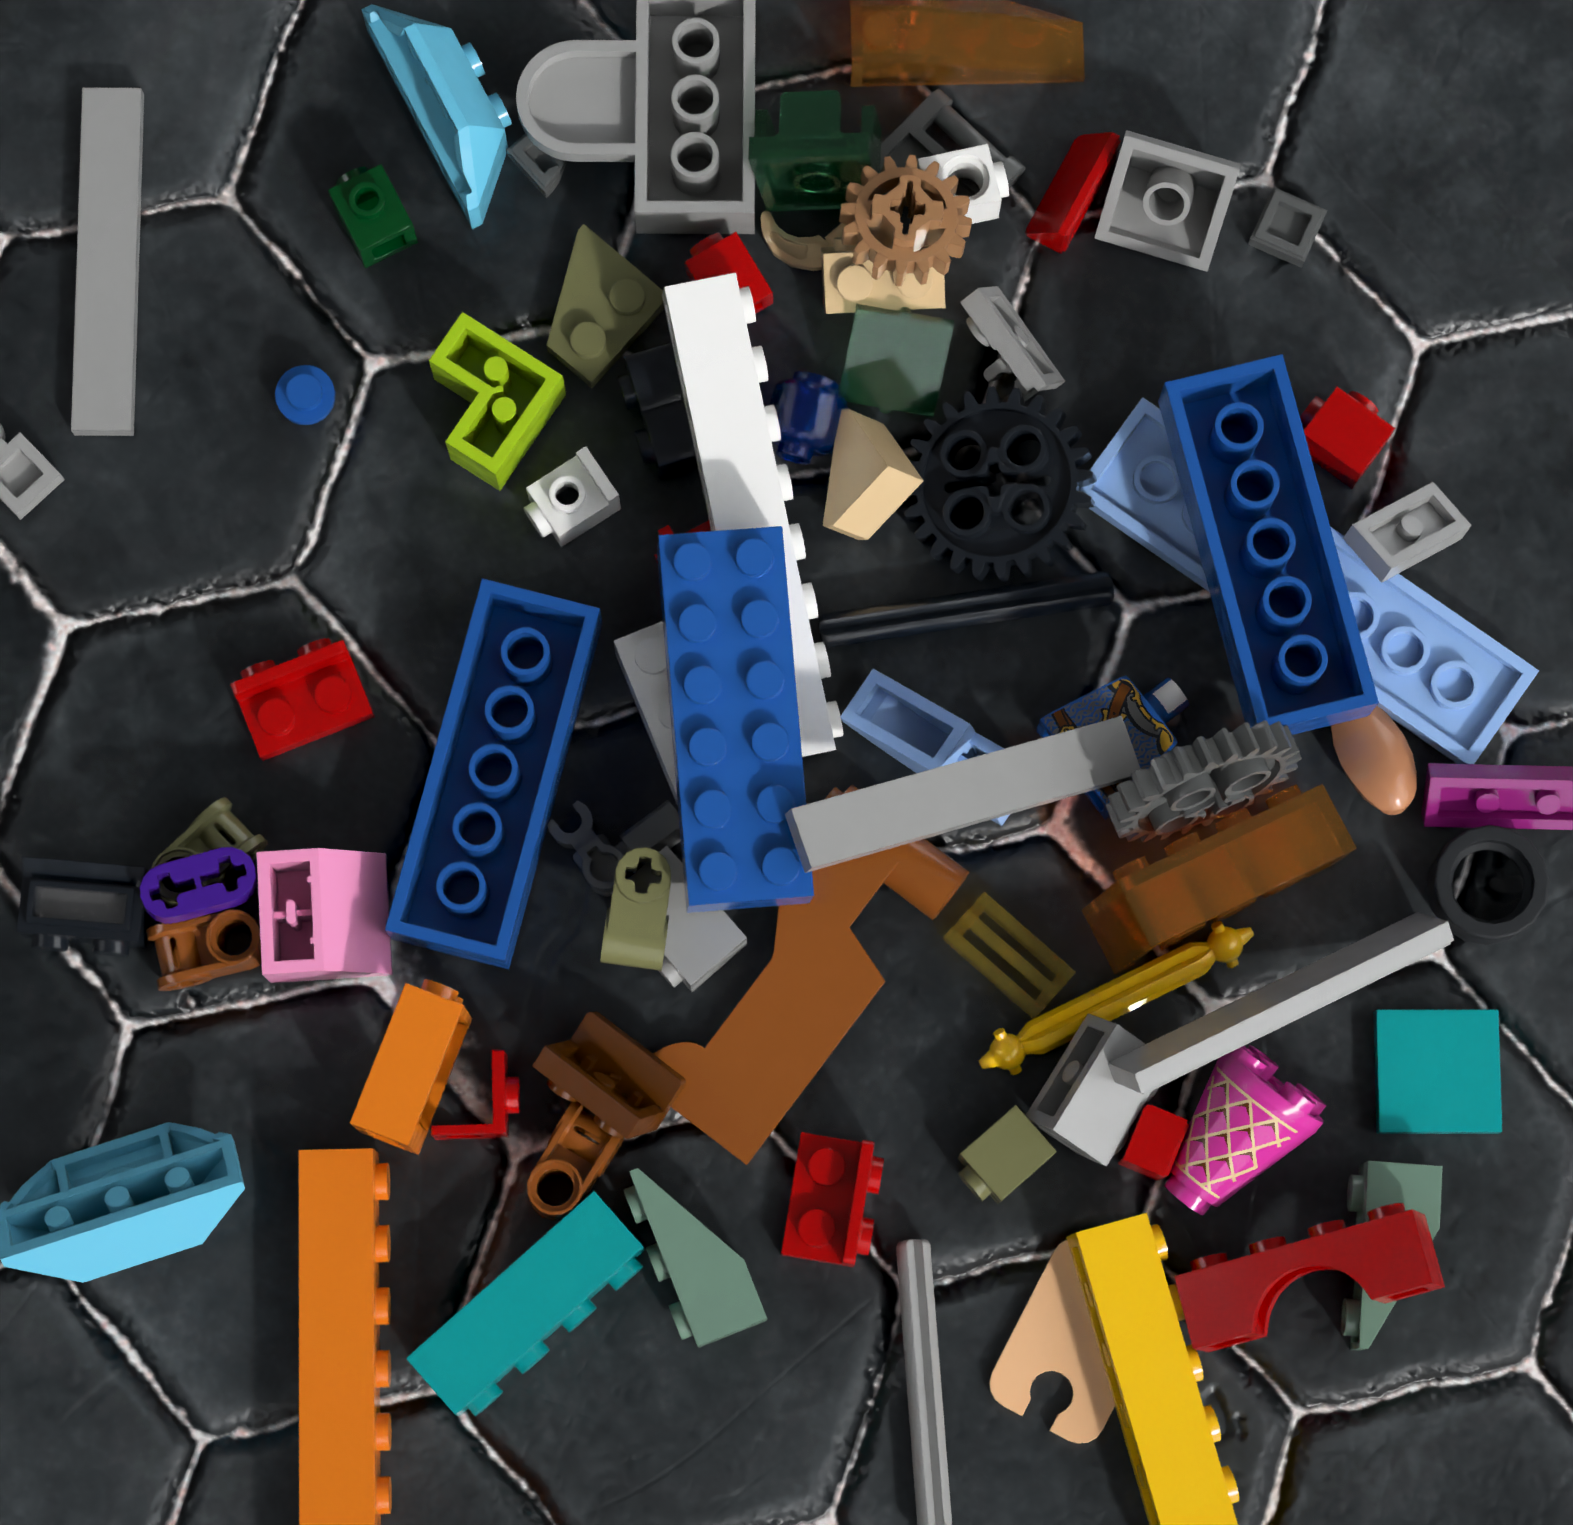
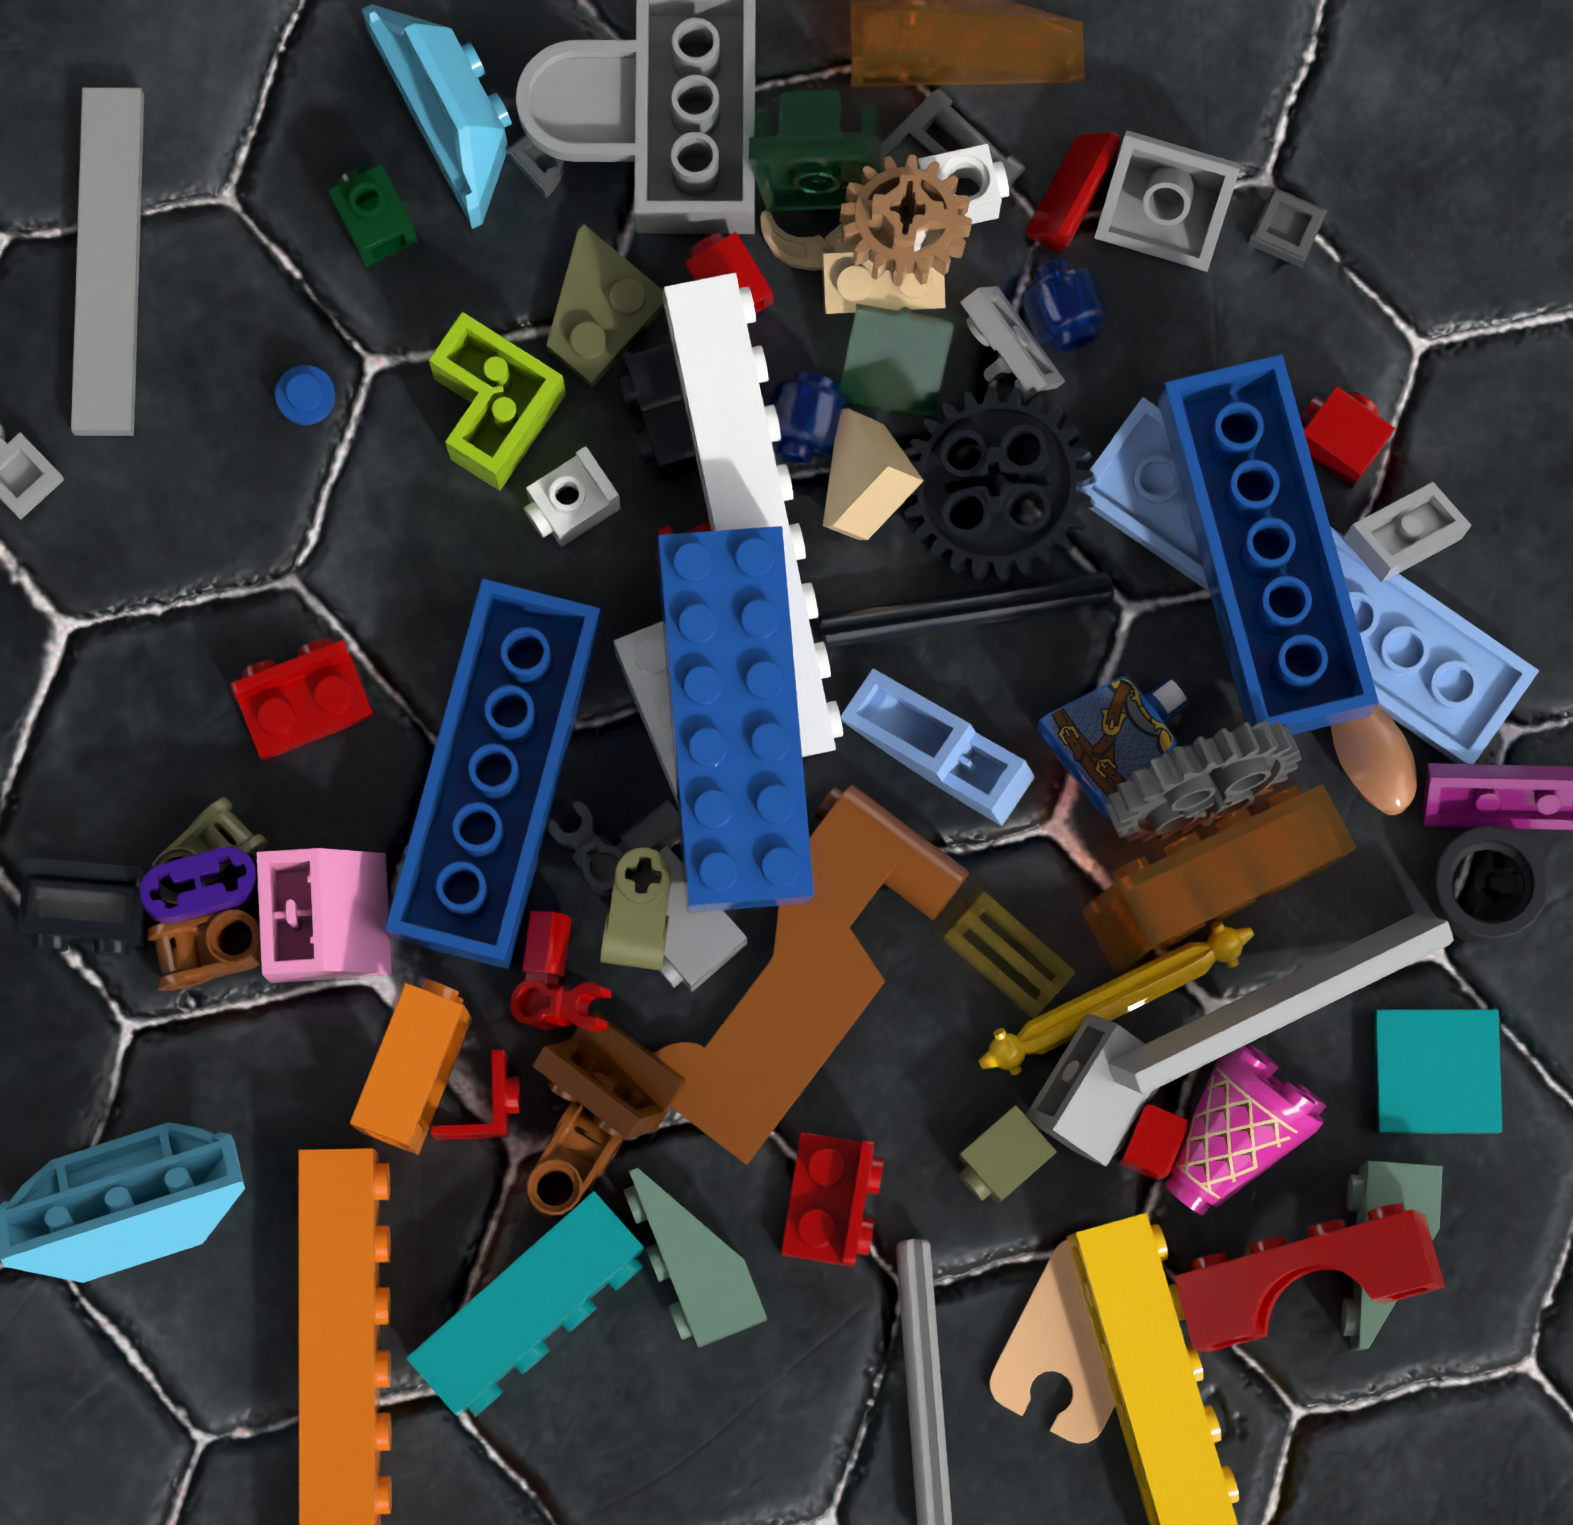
(539, 998): none -> red bar
(961, 794): light grey tile -> none
(1064, 306): none -> clear blue head

